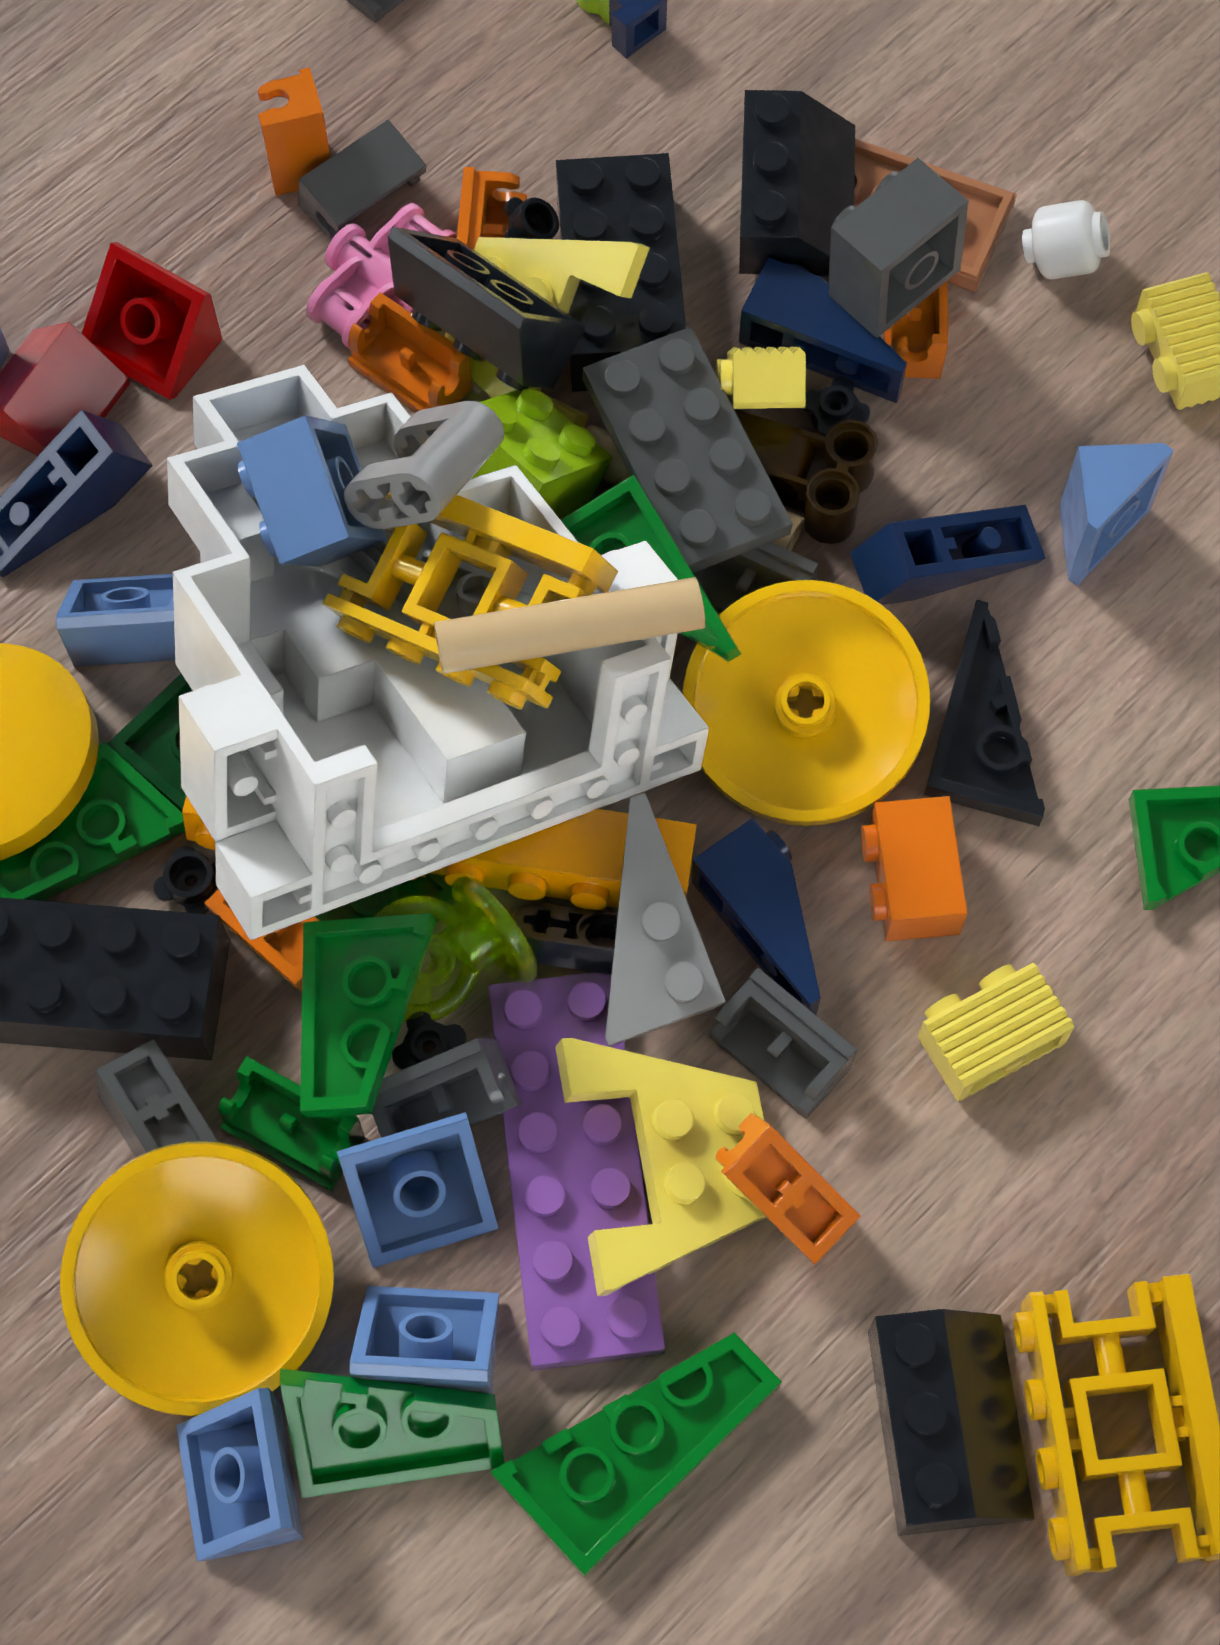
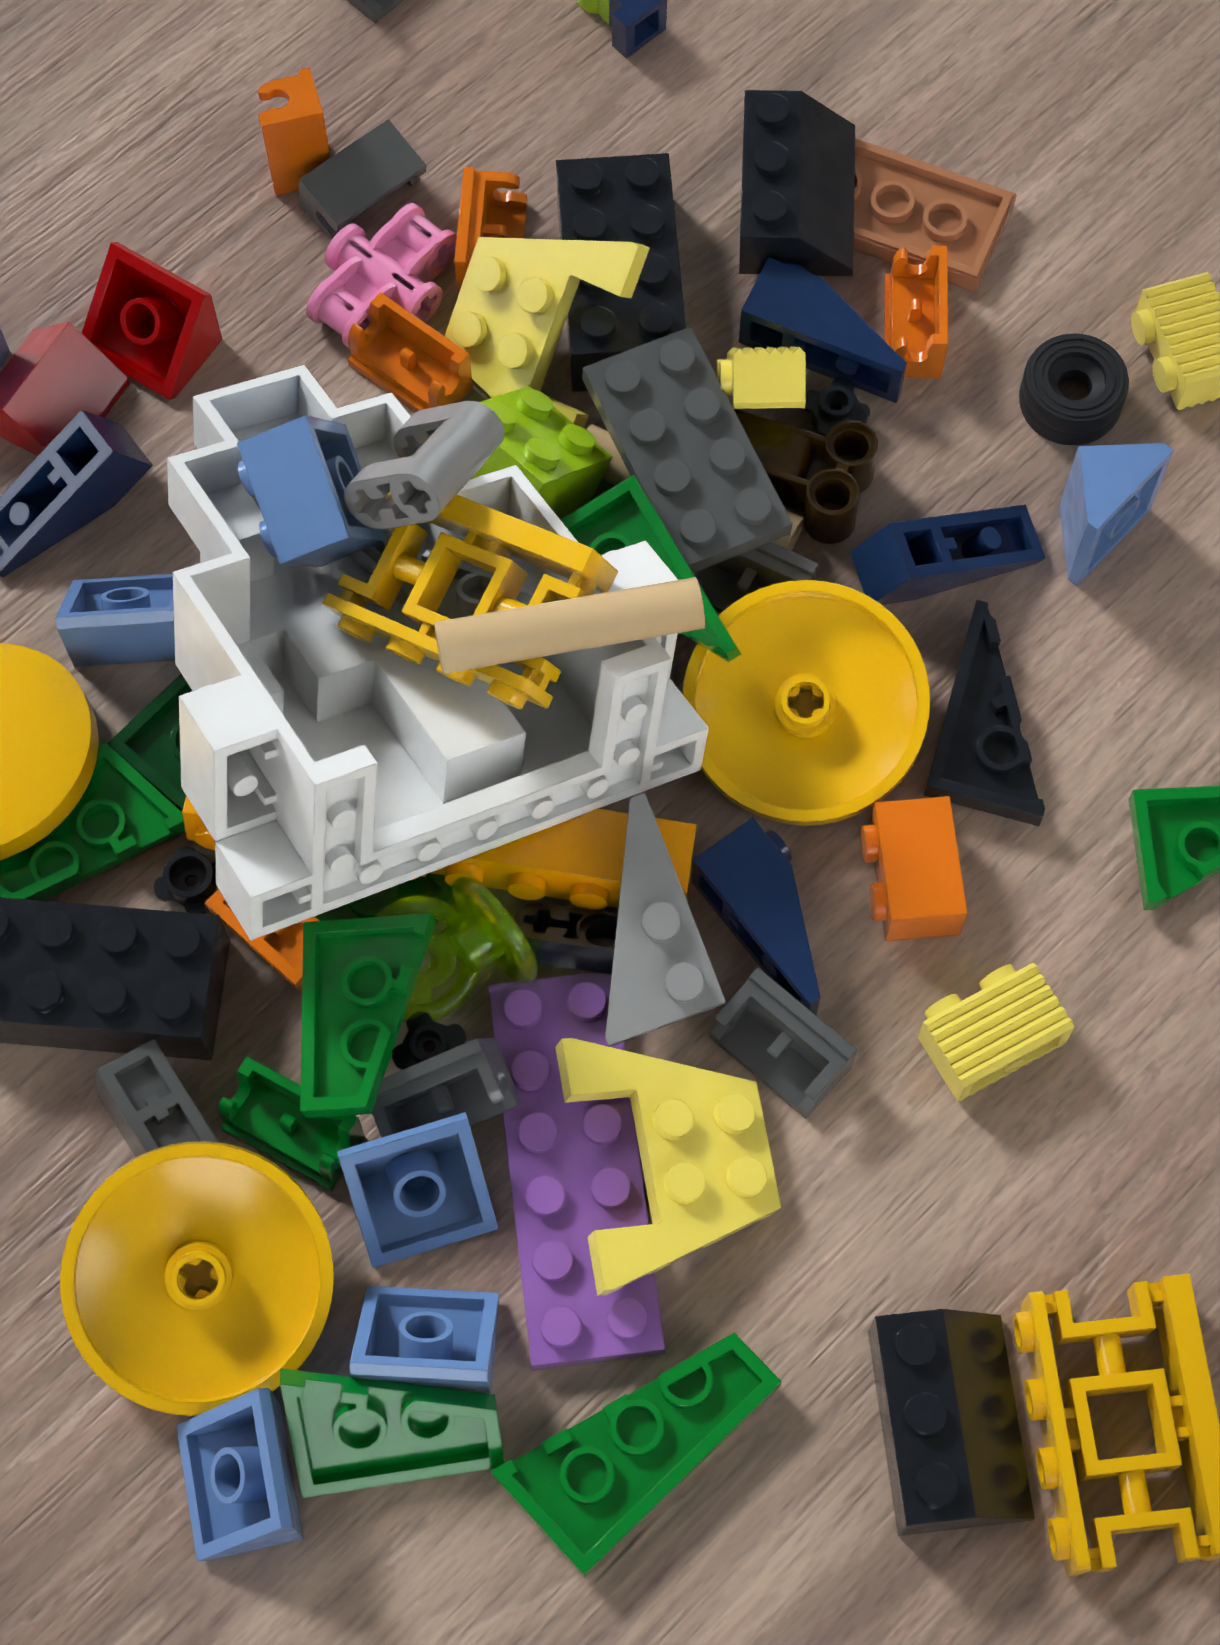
(482, 308): black slope -> none
(531, 219): black plate -> none
(786, 1189): orange hinge -> none
(896, 246): dark grey brick -> none
(1067, 239): white head -> none
(1080, 359): none -> black tyre

